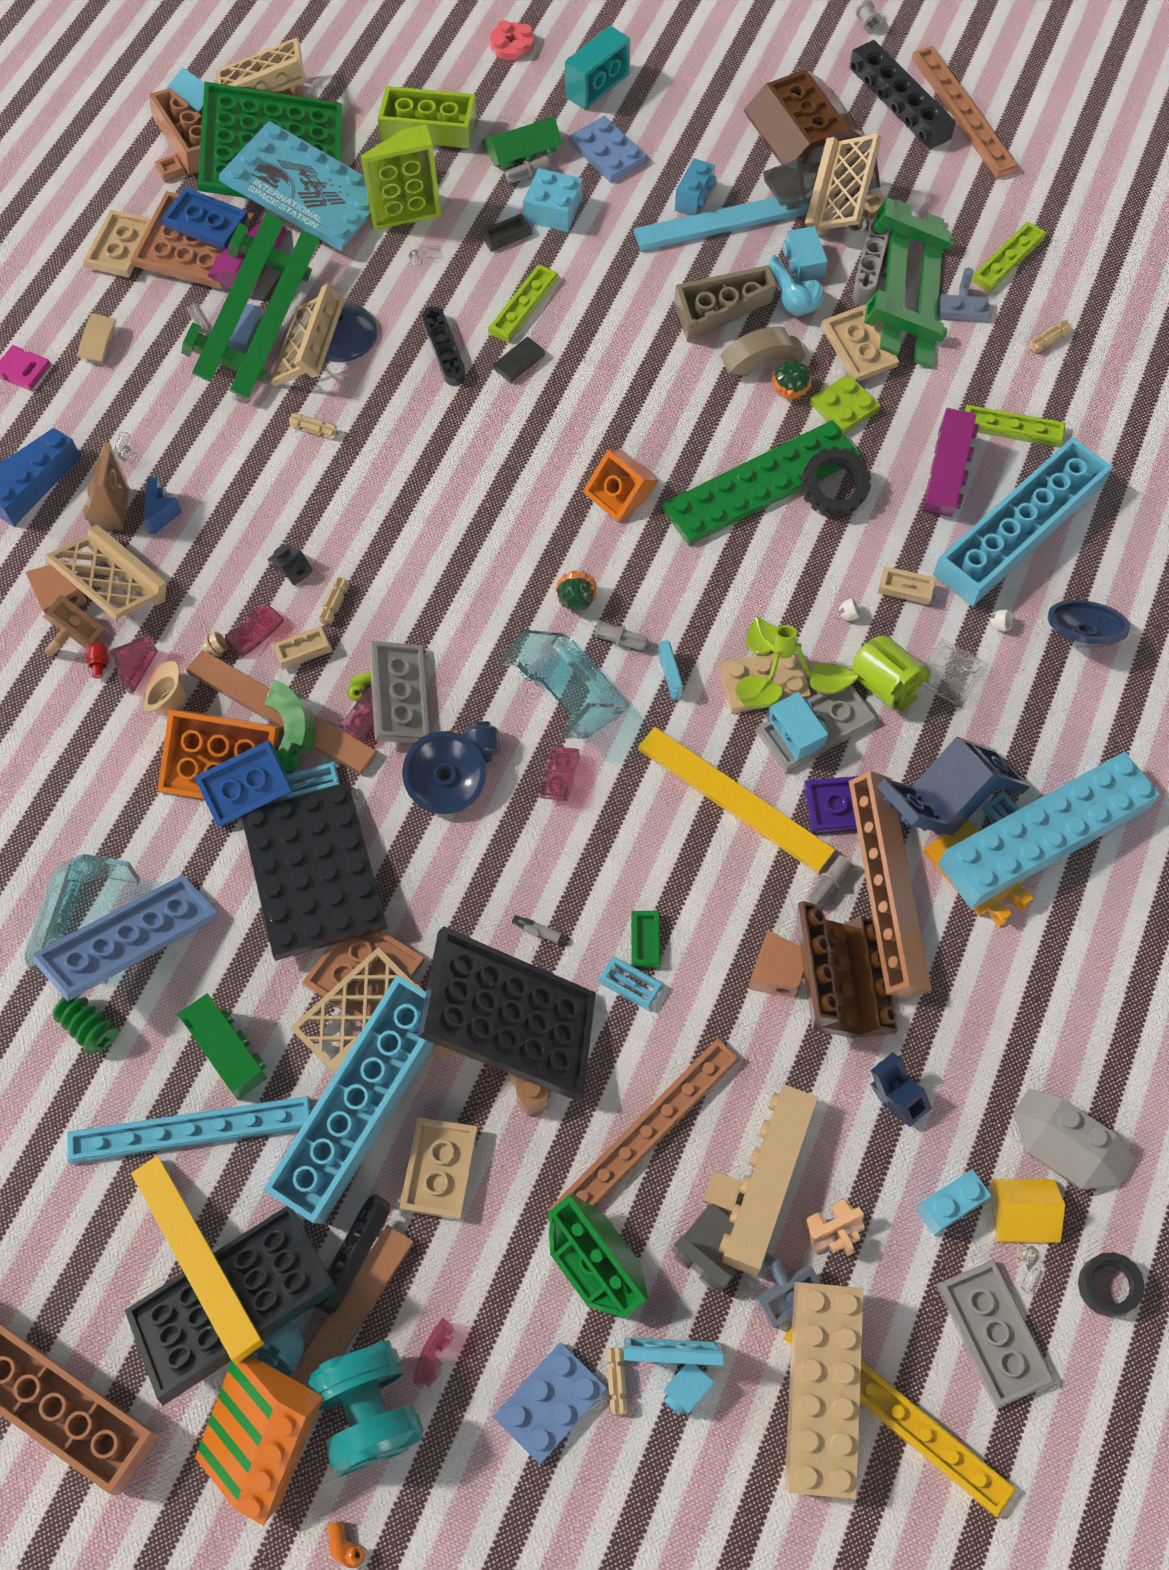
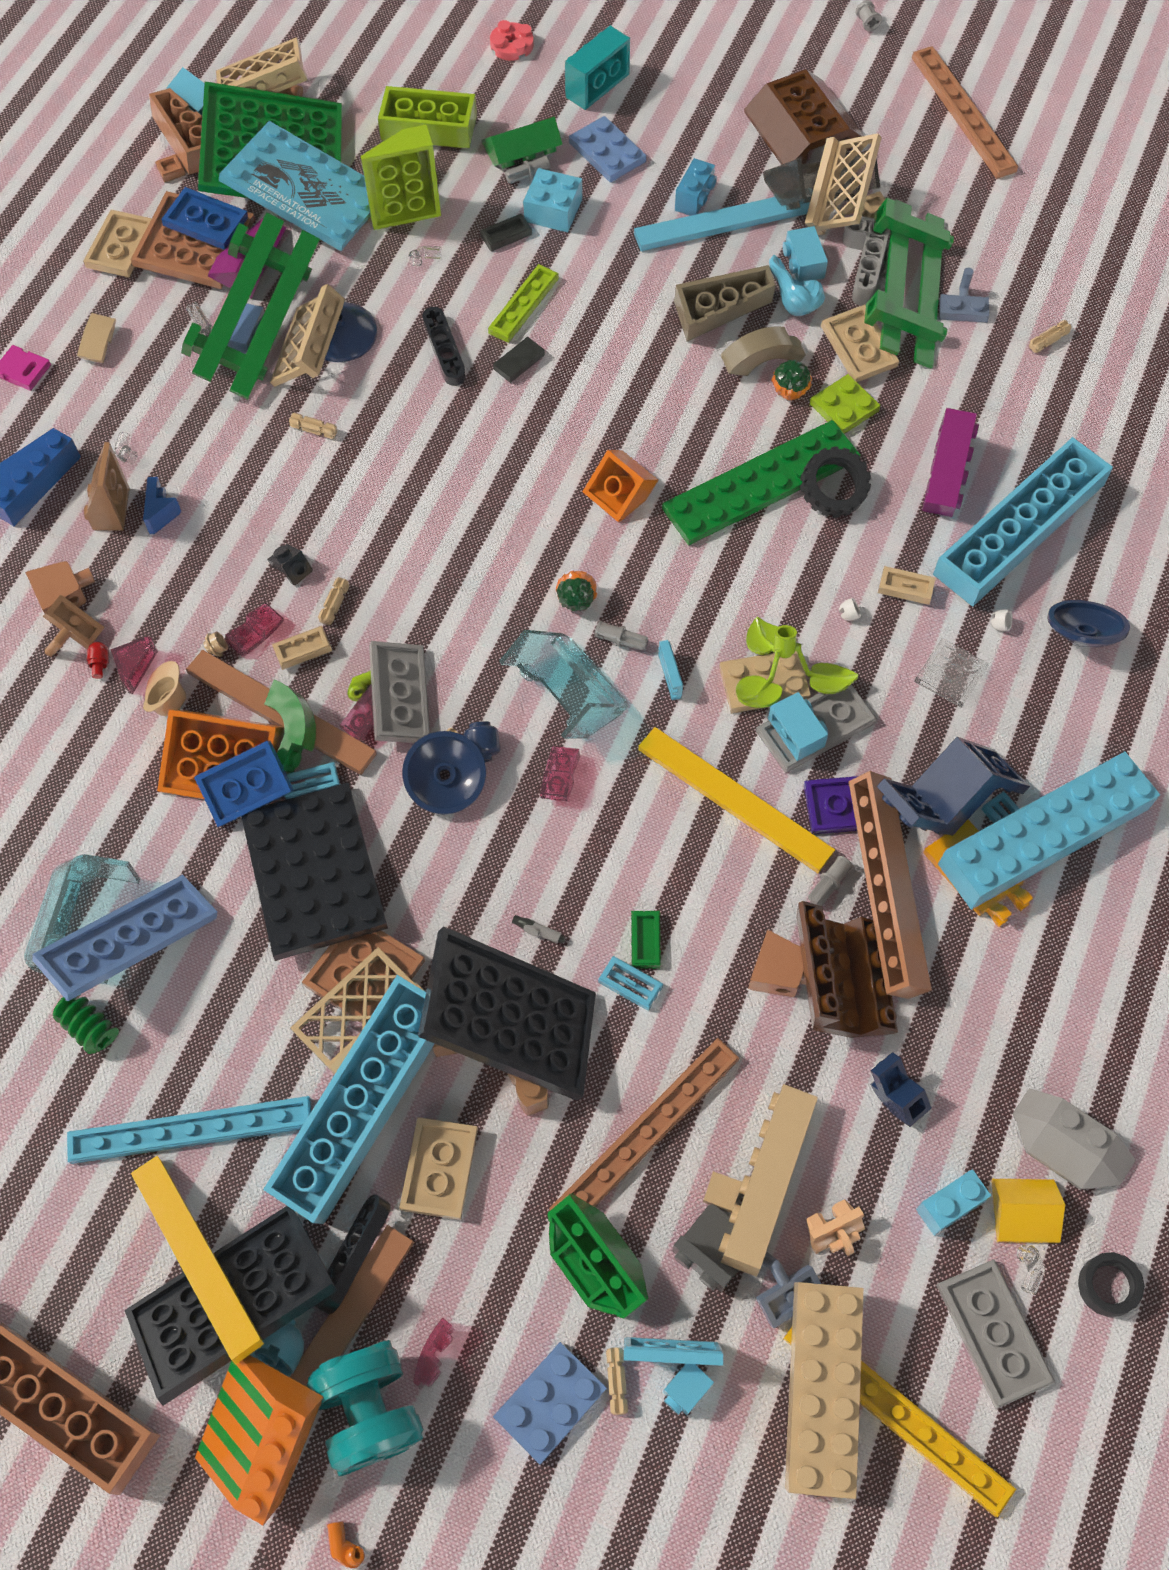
(122, 564): tan fence -> none
(223, 1046): green wedge -> none
(889, 672): lime cylinder -> none
(902, 94): black brick -> none
(1008, 257): lime tile -> none
(1018, 426): lime tile -> none

